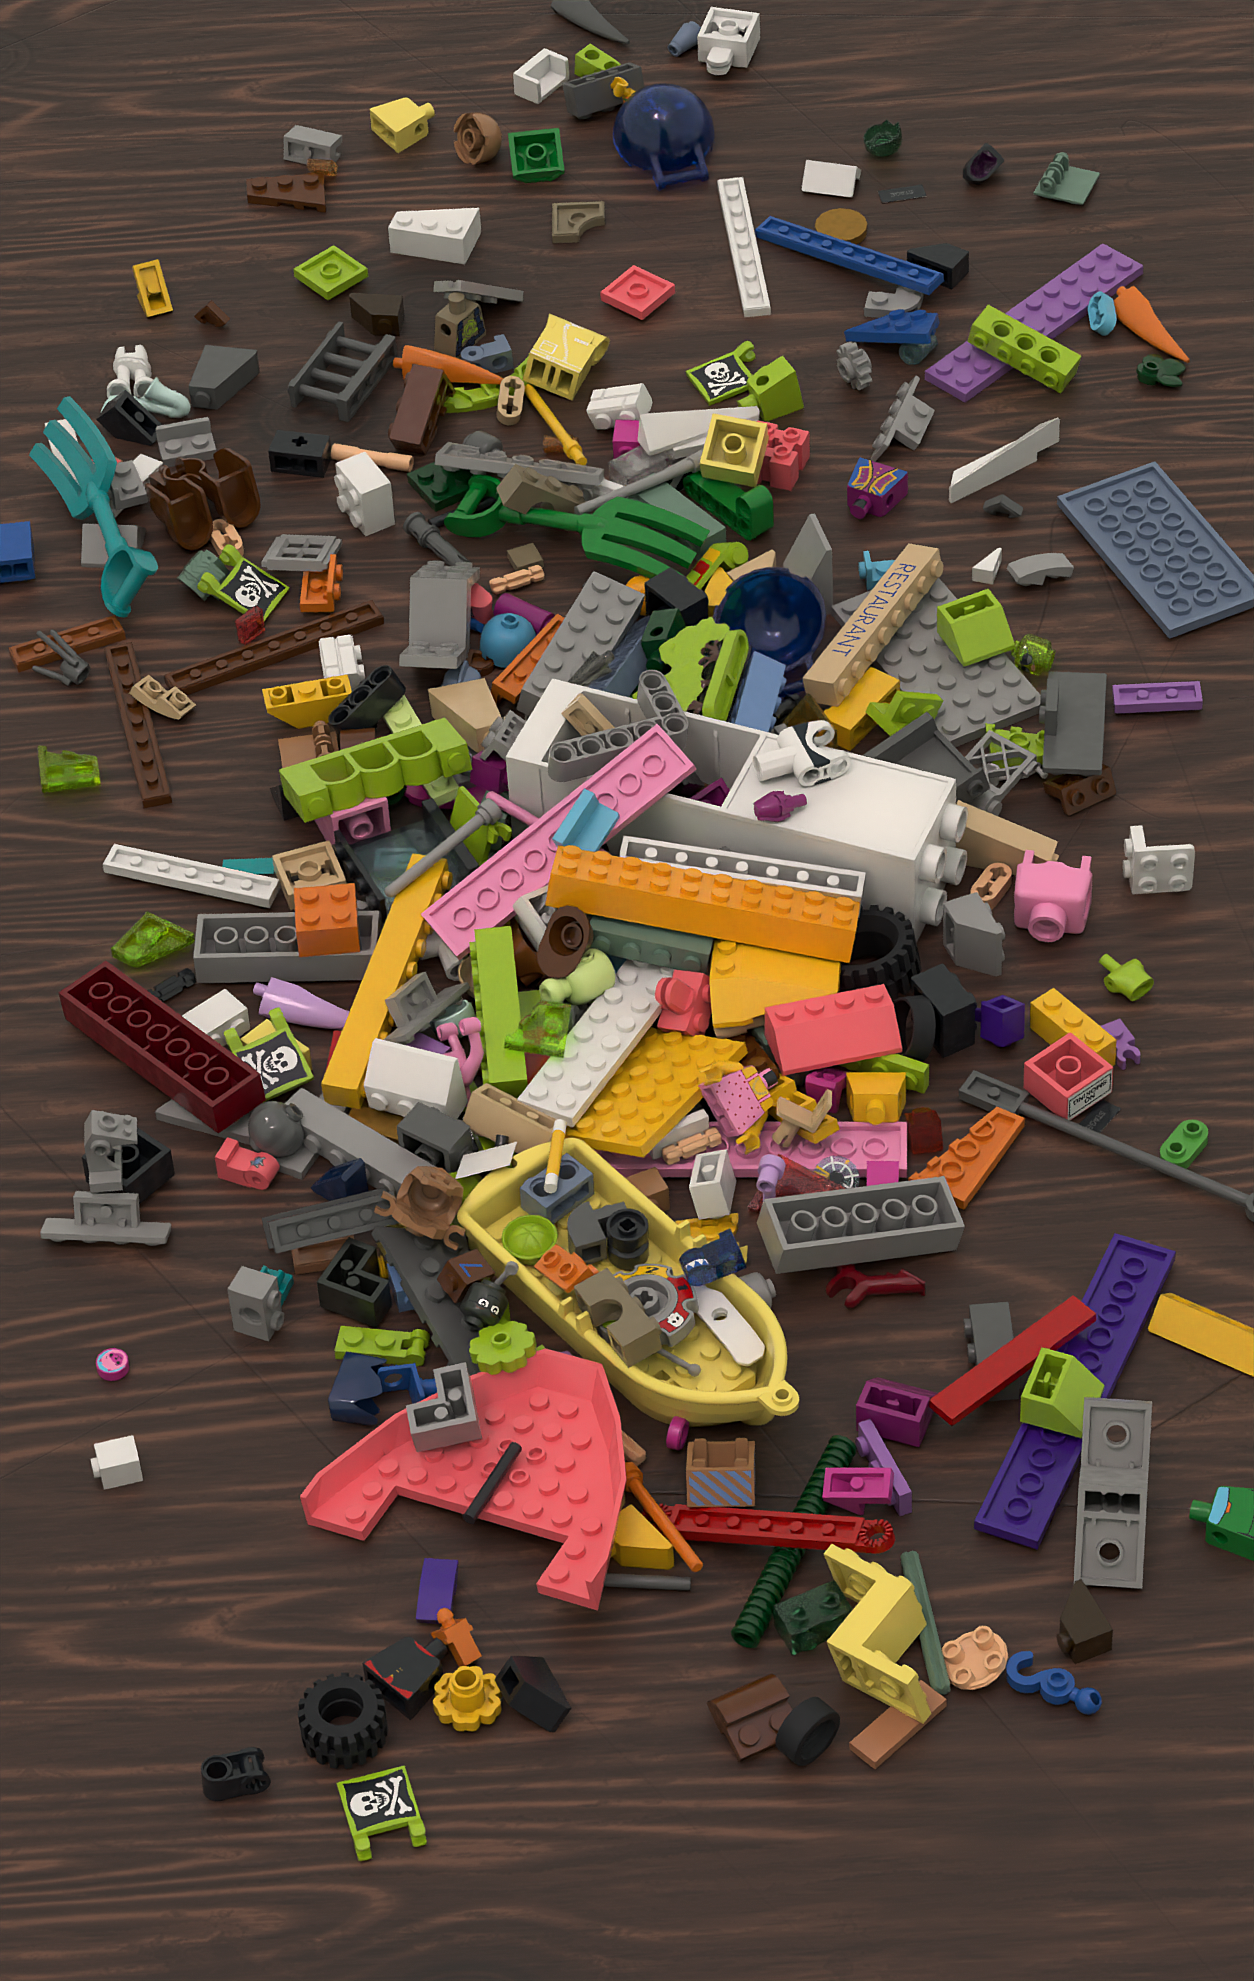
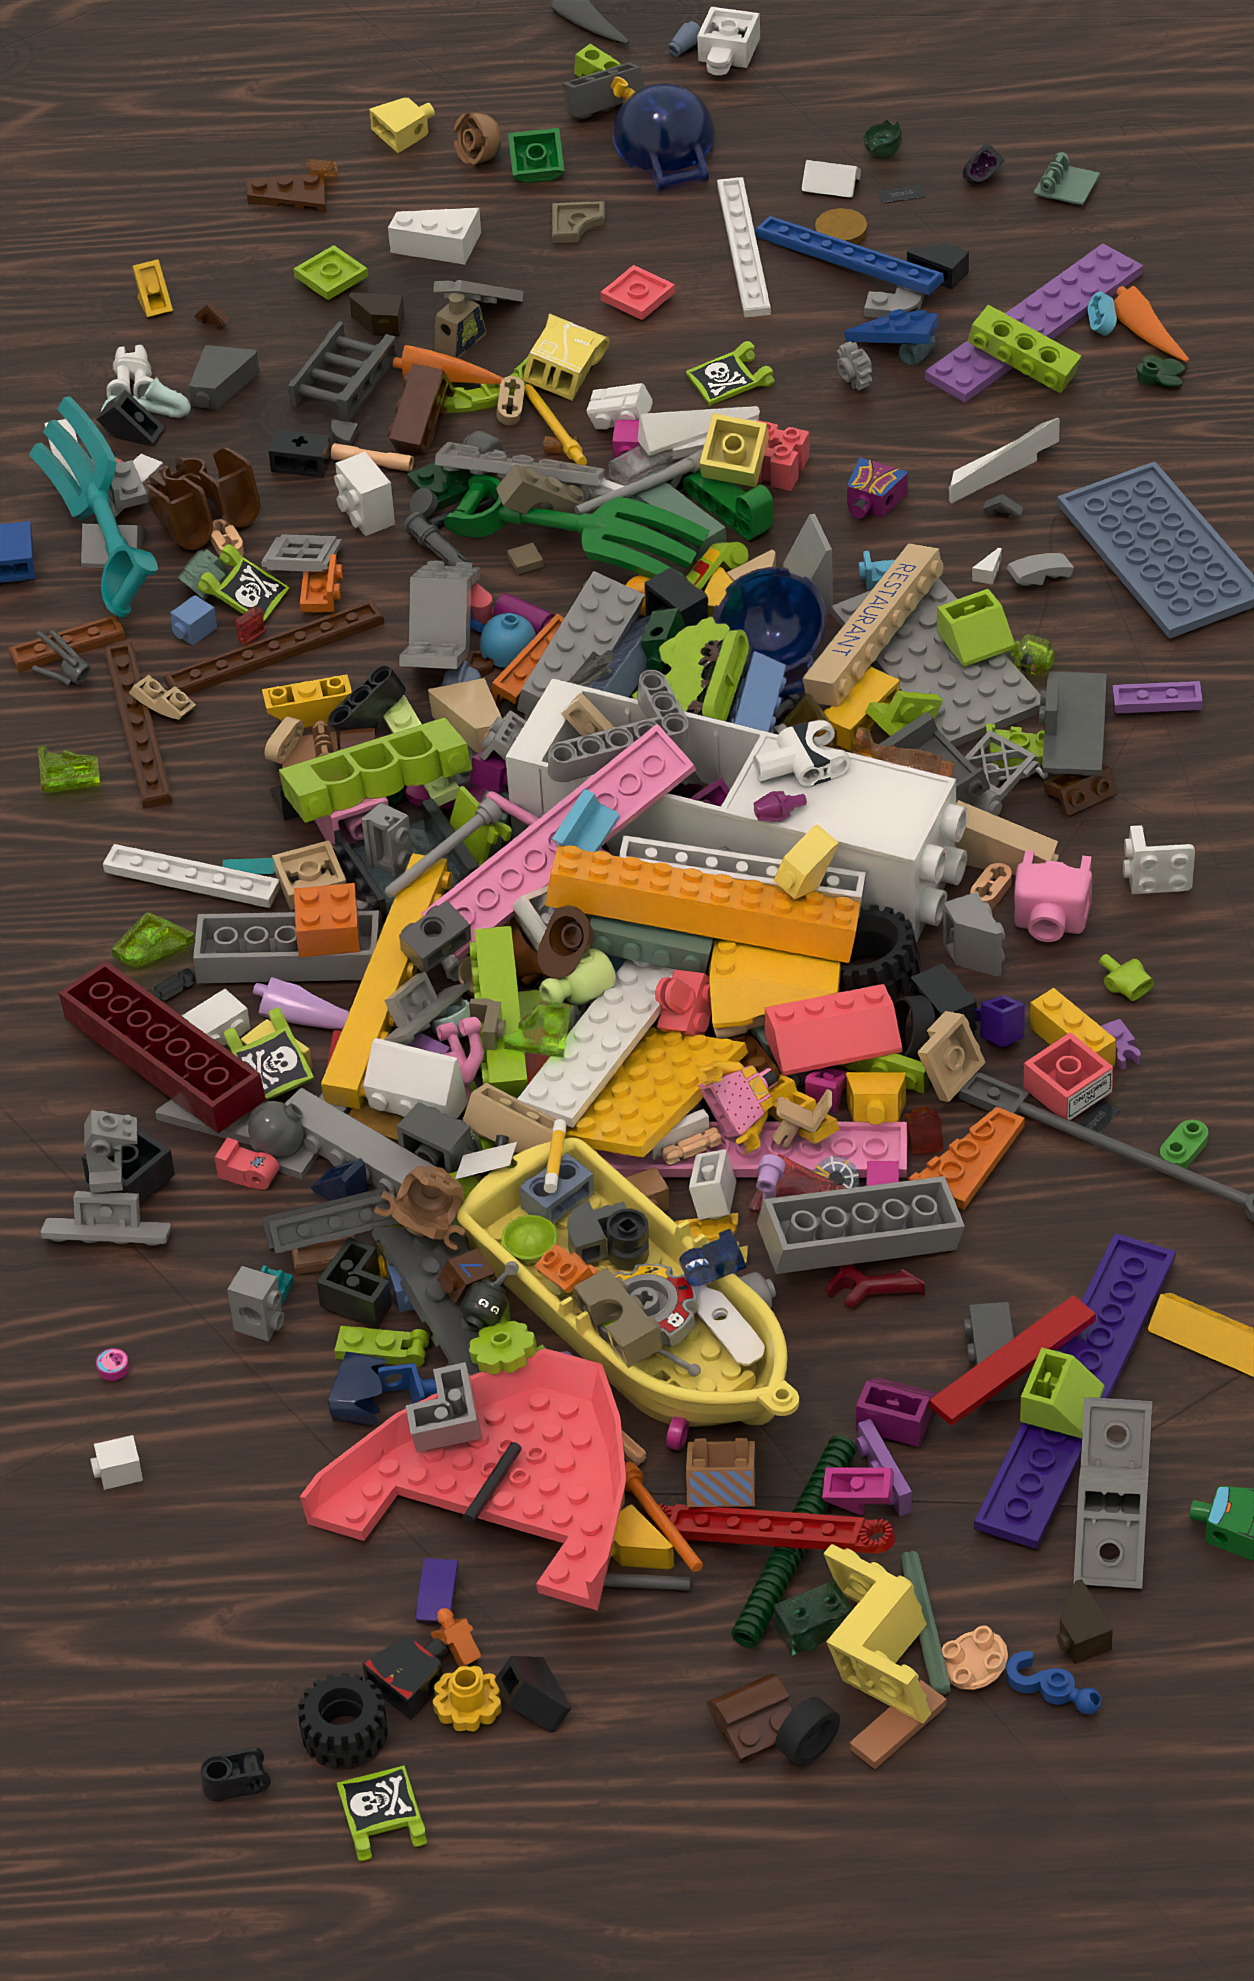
(185, 440): light grey bracket -> none
(193, 620): none -> medium blue brick
(284, 740): none -> tan beam
(308, 143): light grey hinge -> none
(341, 658): white brick -> none
(344, 431): none -> dark grey tile
(387, 839): none -> light grey hinge
(424, 502): none -> dark grey tile
(429, 951): none -> dark grey brick
(490, 356): sand blue leg -> none
(491, 1015): none -> dark tan bracket
(516, 579): light nougat axle -> none
(541, 76): white panel -> none
(774, 390): lime torso -> none
(806, 863): none -> light yellow slope
(907, 420): light grey bracket -> none
(907, 757): none -> clear orange piece
(950, 1054): none -> tan plate

